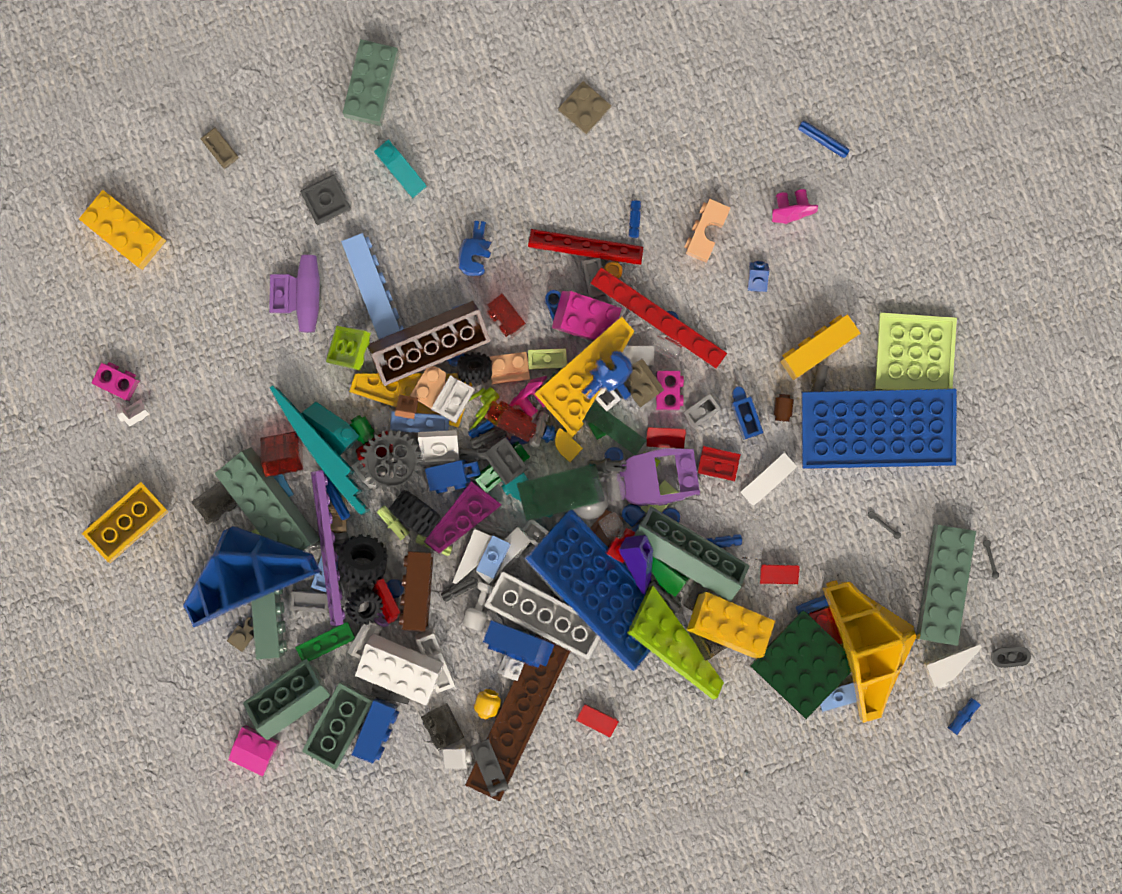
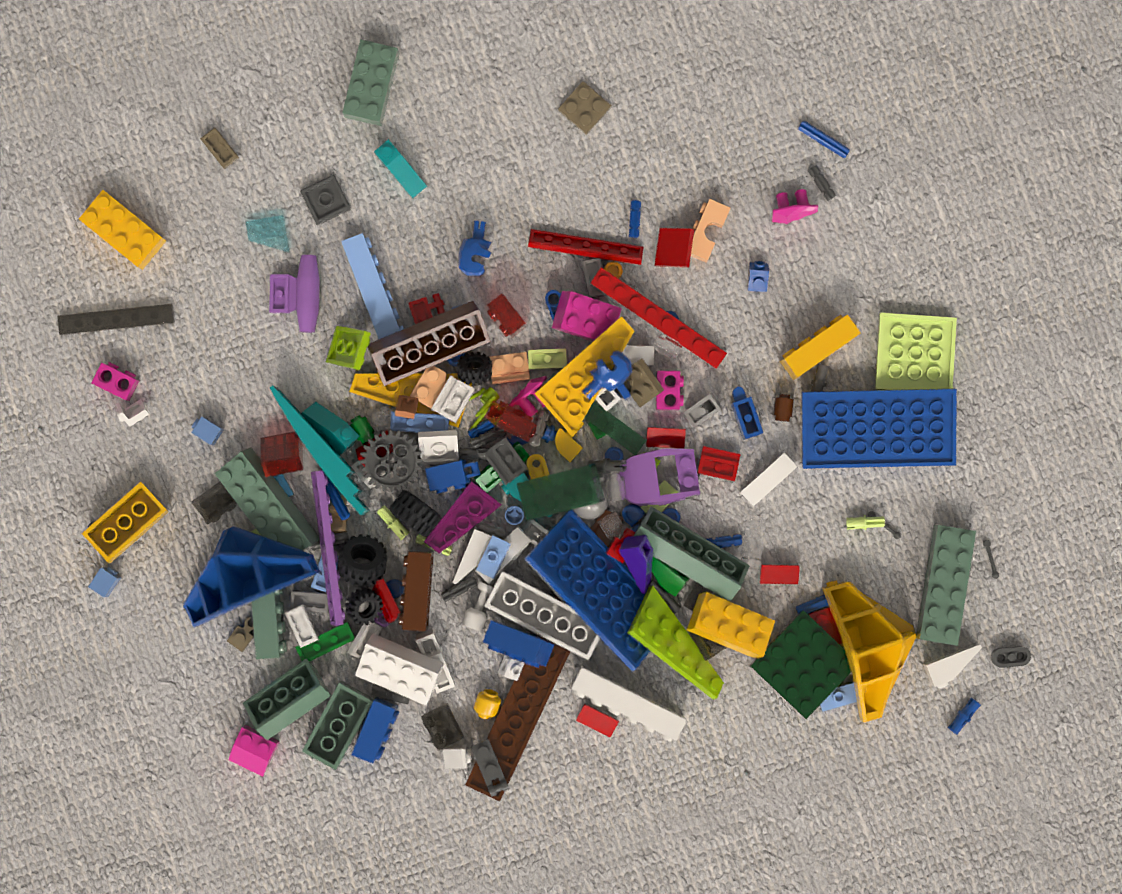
(105, 581): none -> medium blue brick
(116, 319): none -> clear smoke tile
(206, 430): none -> medium blue brick
(269, 232): none -> clear light blue wing
(301, 625): none -> white plate
(422, 309): none -> red plate
(514, 515): none -> medium blue wheel
(536, 472): none -> yellow plate
(629, 703): none -> white brick
(674, 247): none -> red tile
(822, 183): none -> dark grey axle
(864, 522): none -> yellowish green axle

